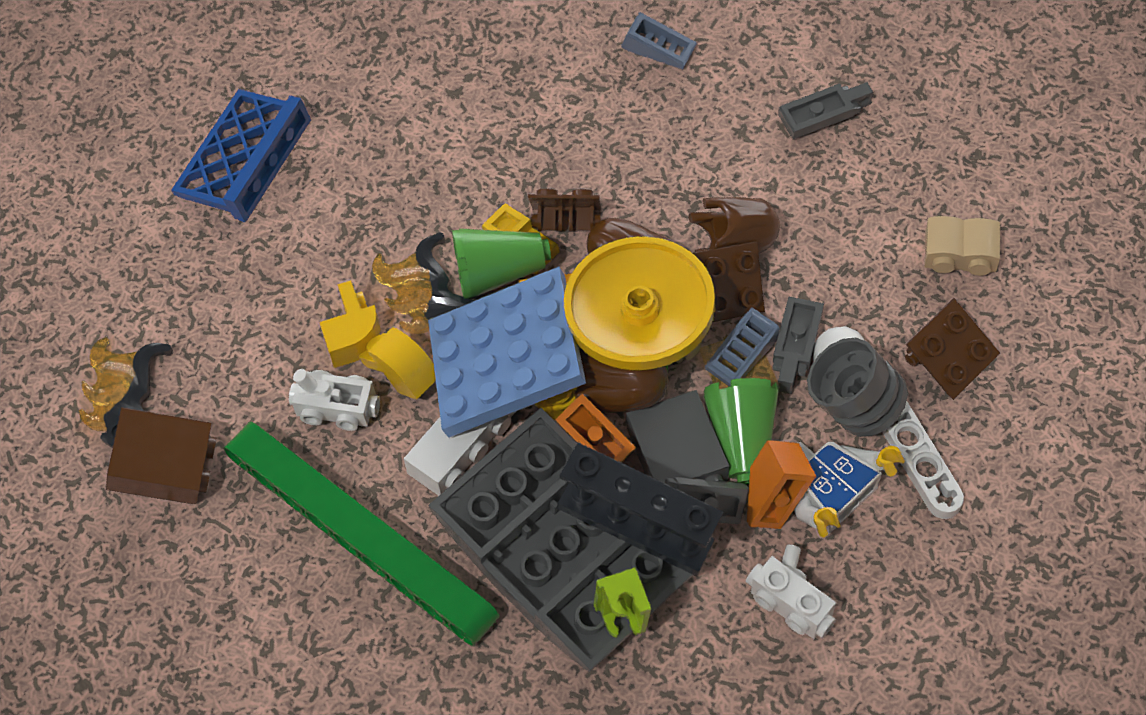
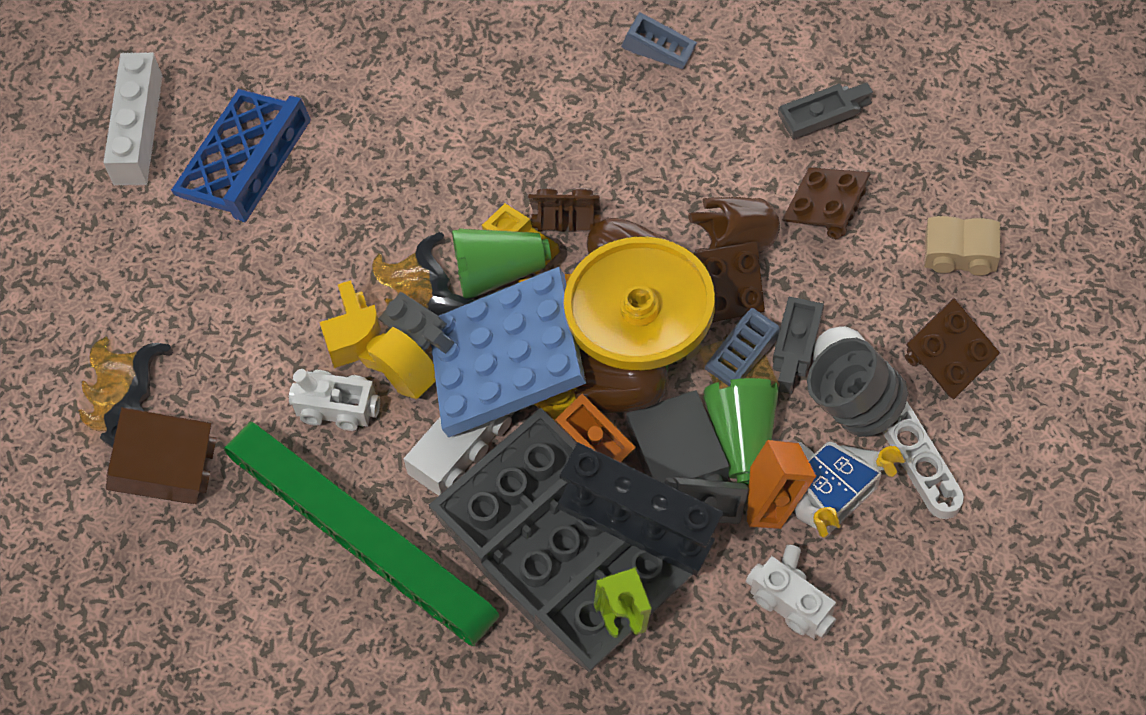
(133, 119): none -> white brick
(416, 322): none -> dark grey hinge
(828, 199): none -> reddish brown hinge

